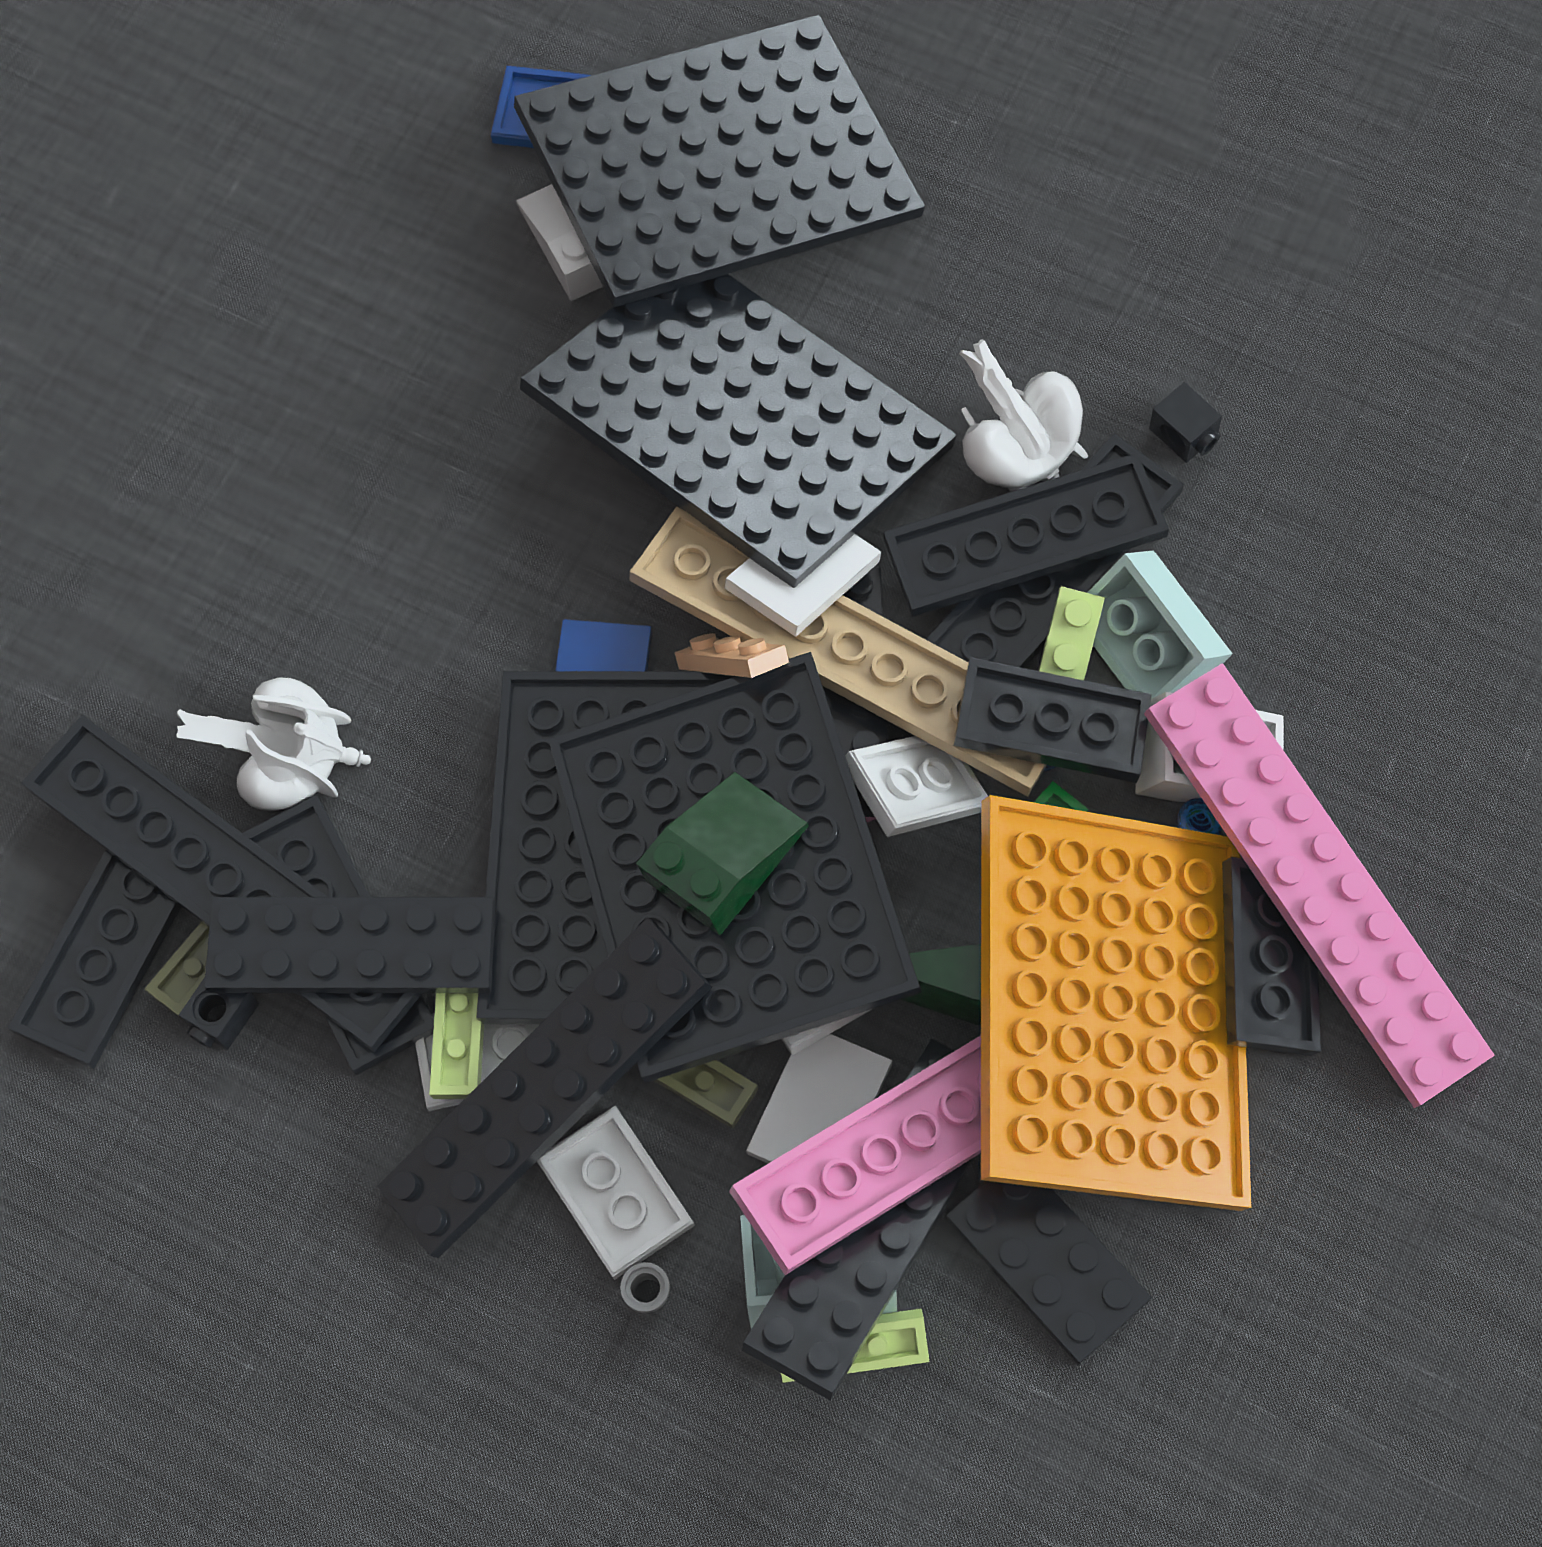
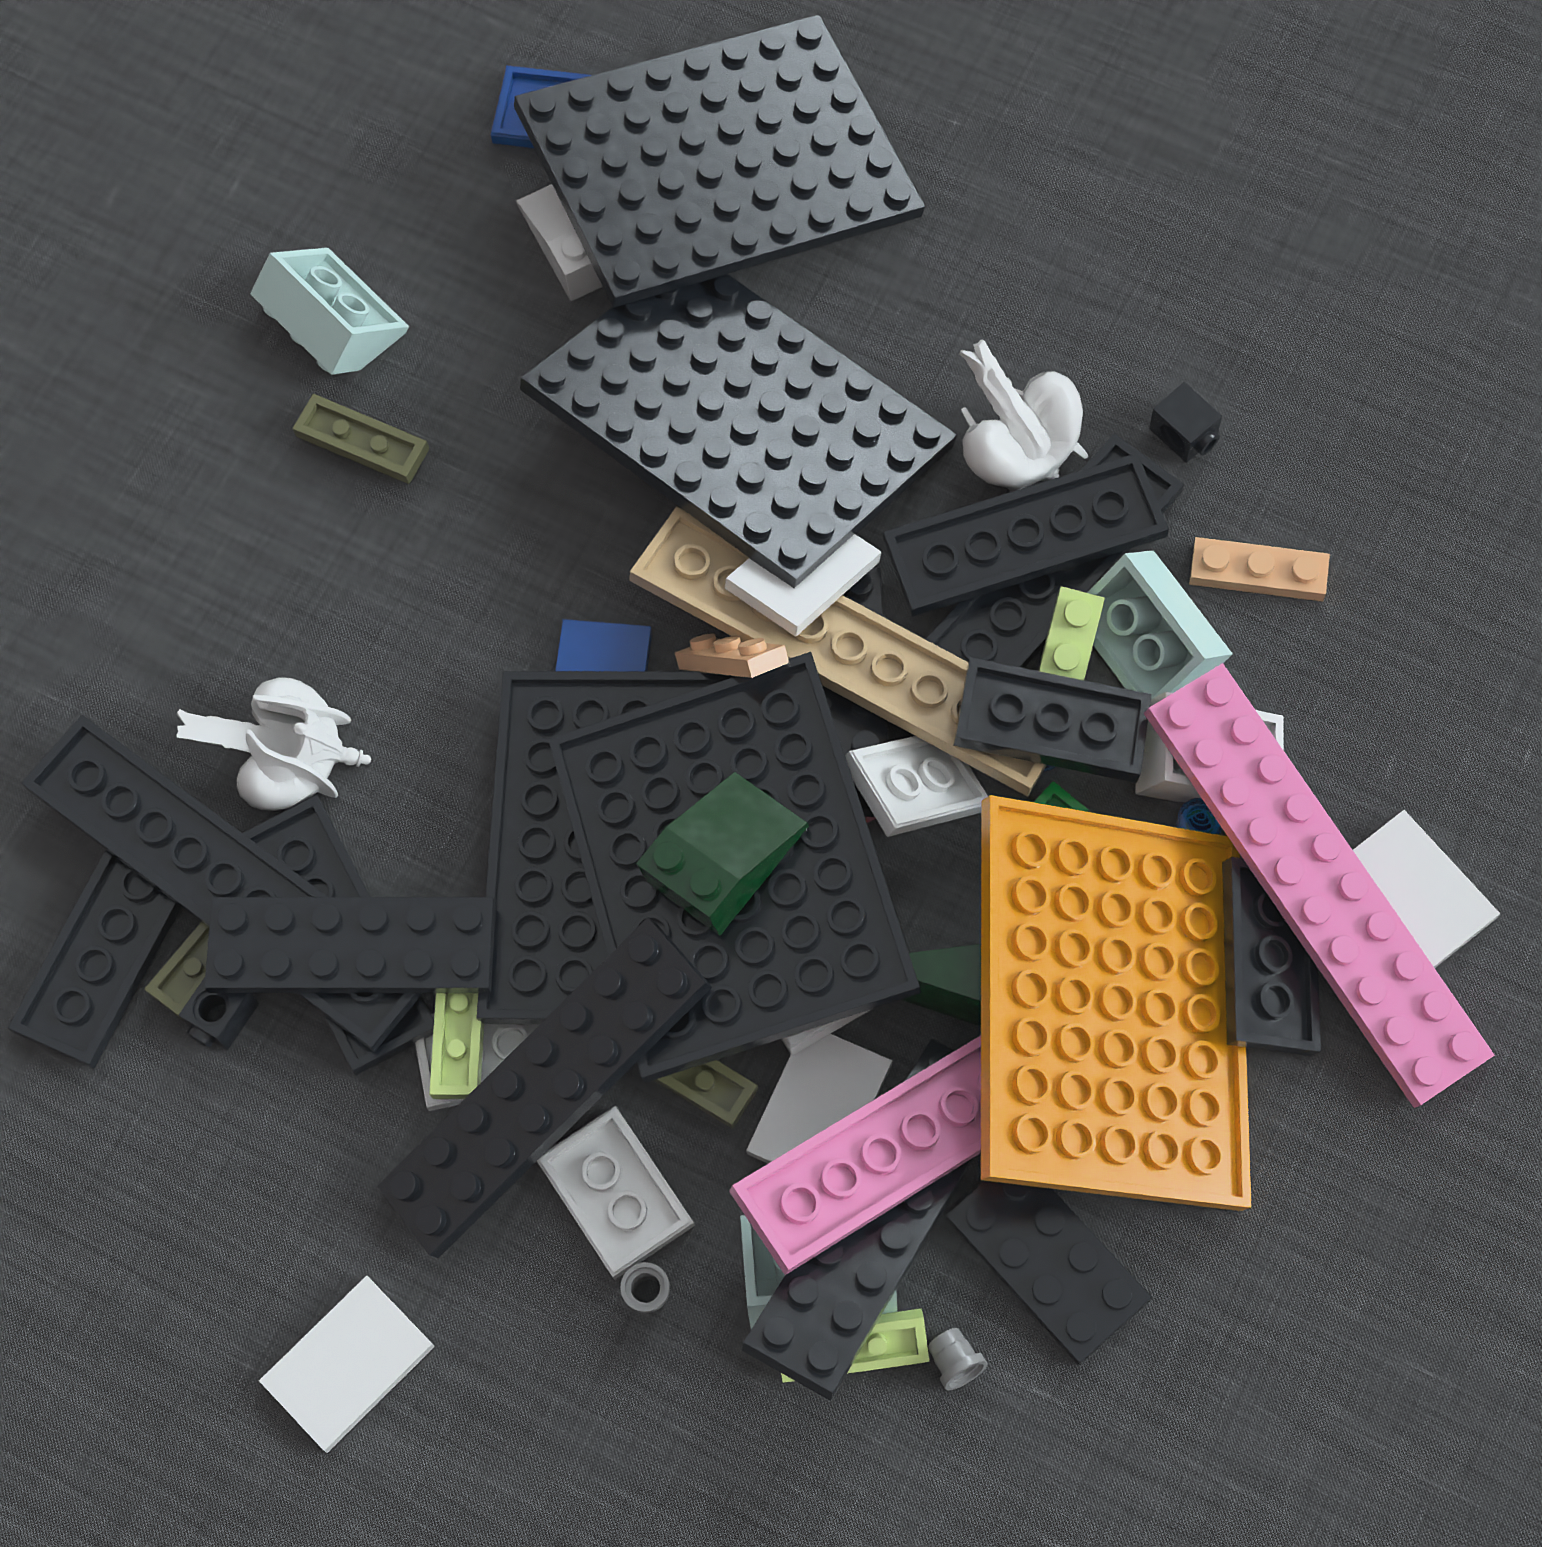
(327, 308): none -> light aqua slope
(346, 1364): none -> white tile
(361, 438): none -> olive plate
(956, 1359): none -> light grey piece
(1259, 569): none -> light nougat plate
(1425, 888): none -> white tile

